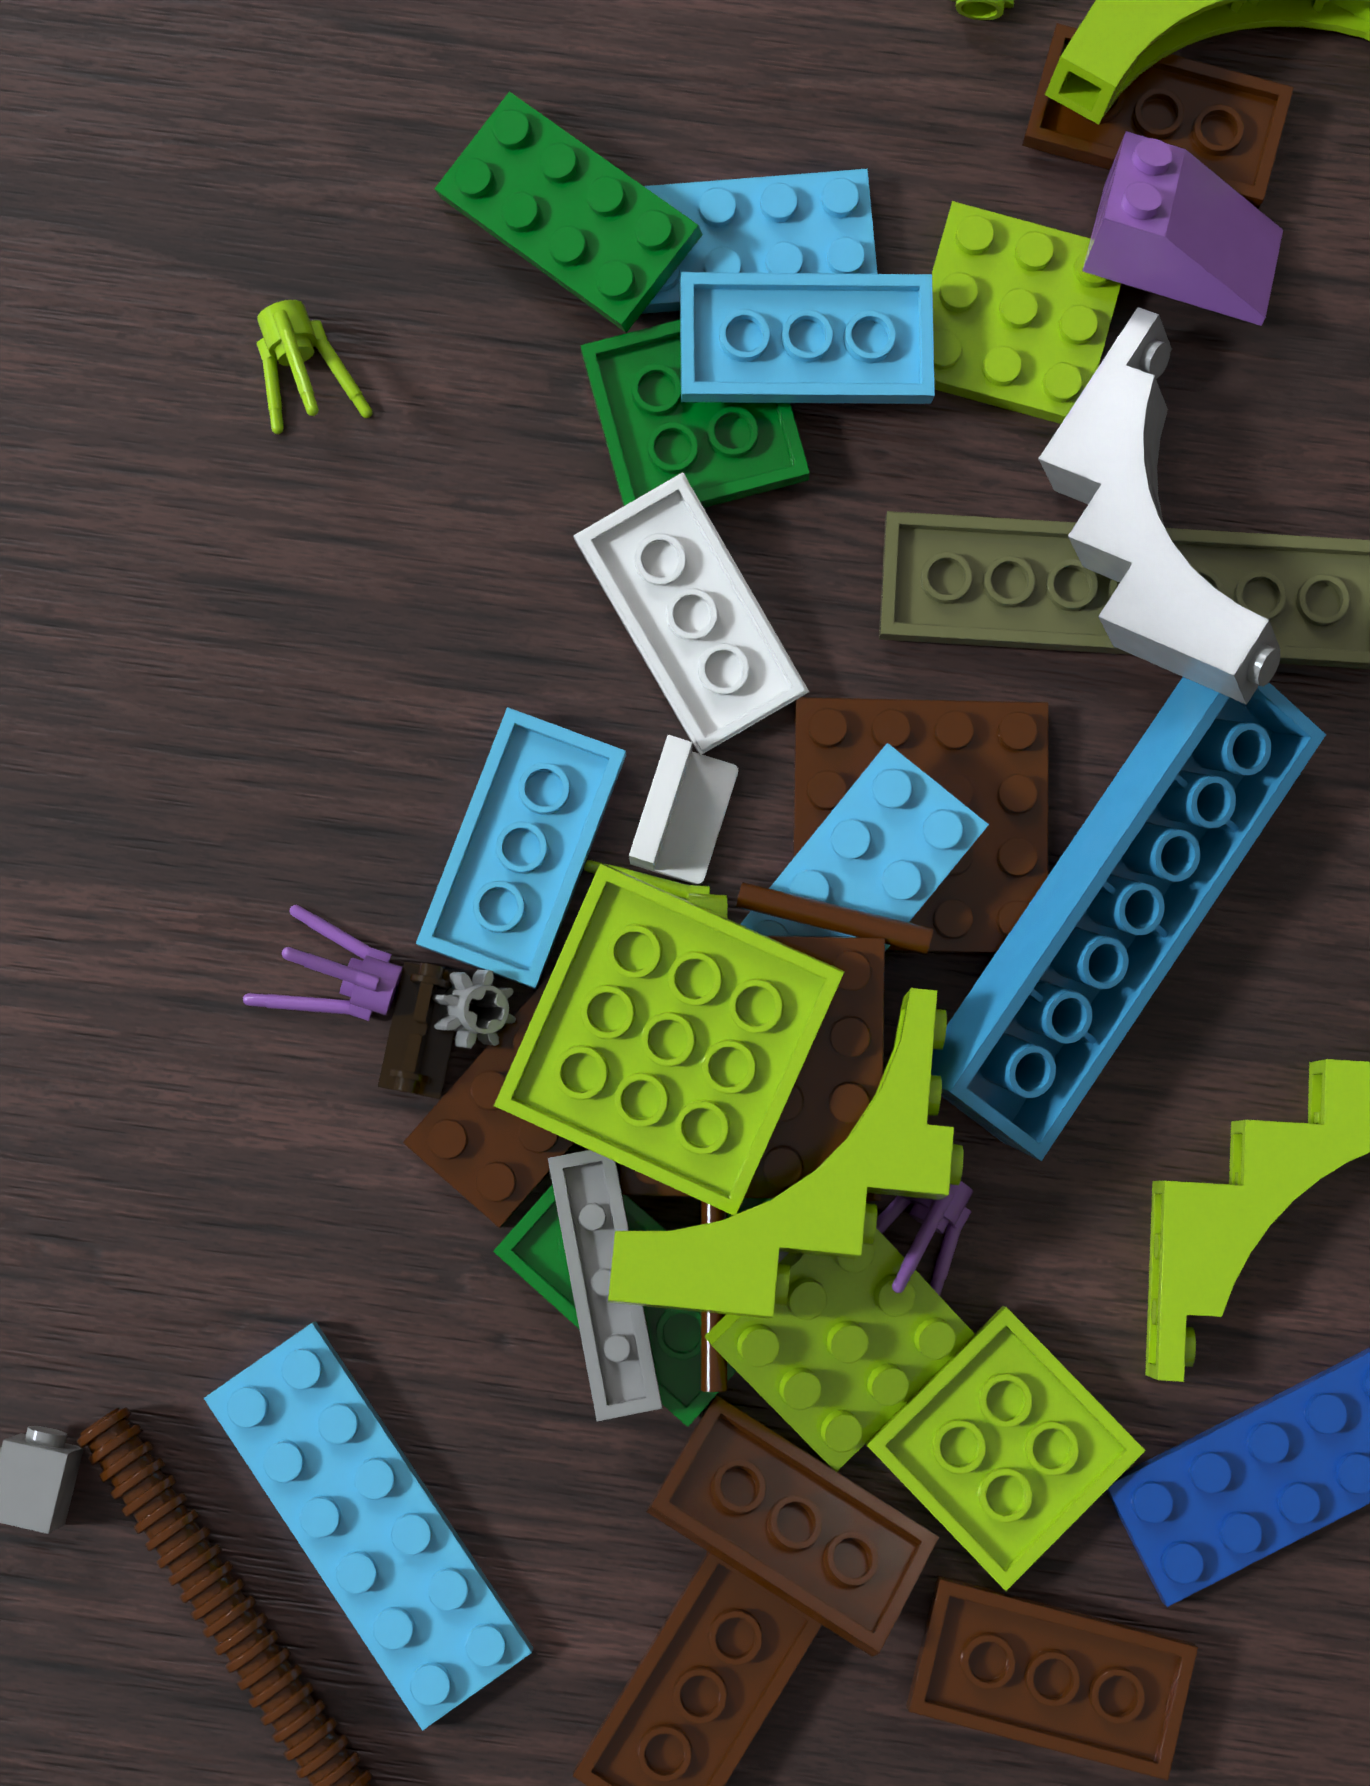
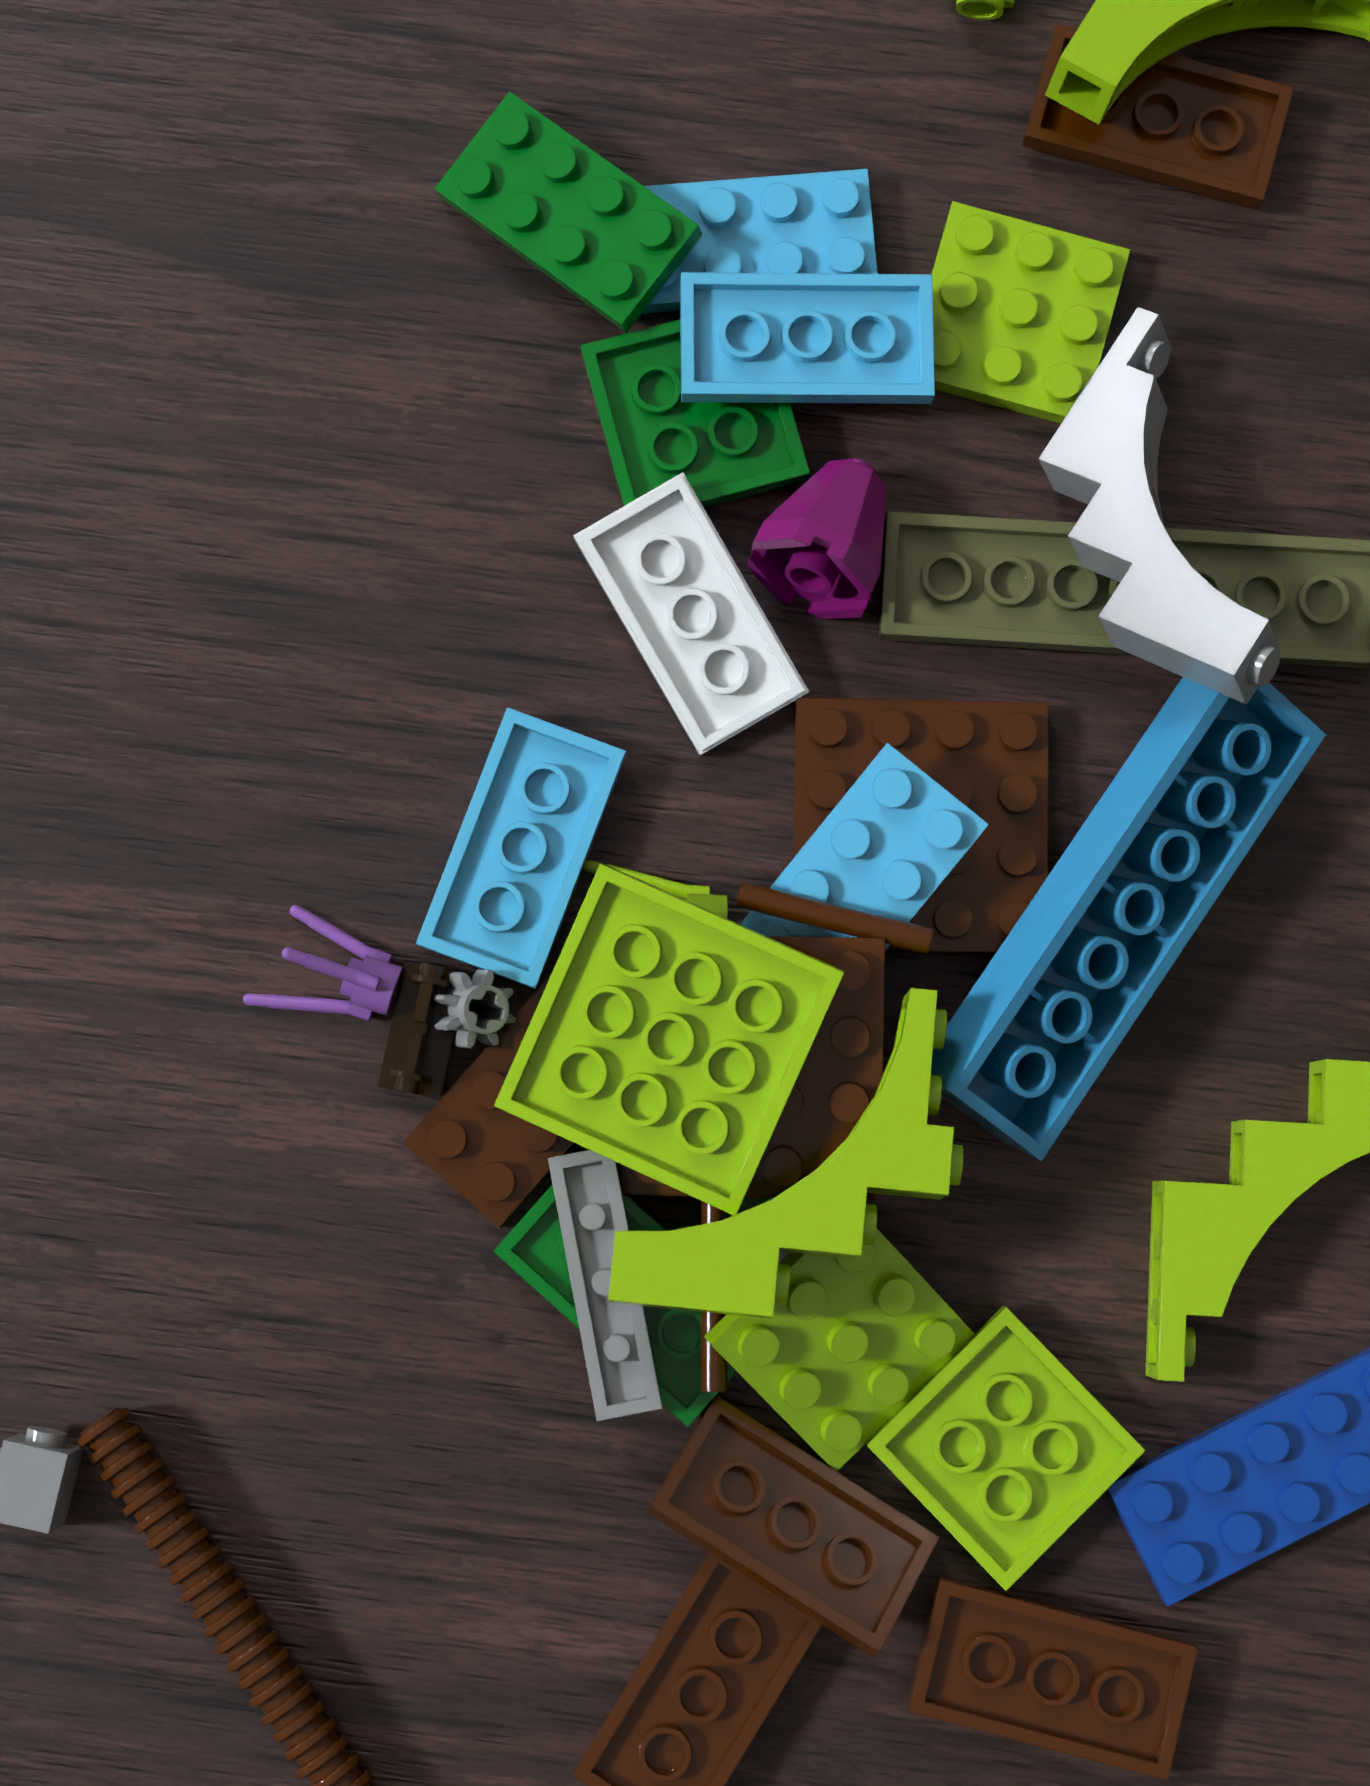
(290, 340): lime plant -> none
(369, 1525): medium azure plate -> none
(683, 813): white panel -> none
(825, 541): none -> magenta cone
(934, 1216): medium lavender plant -> none
(1182, 232): medium lavender slope -> none

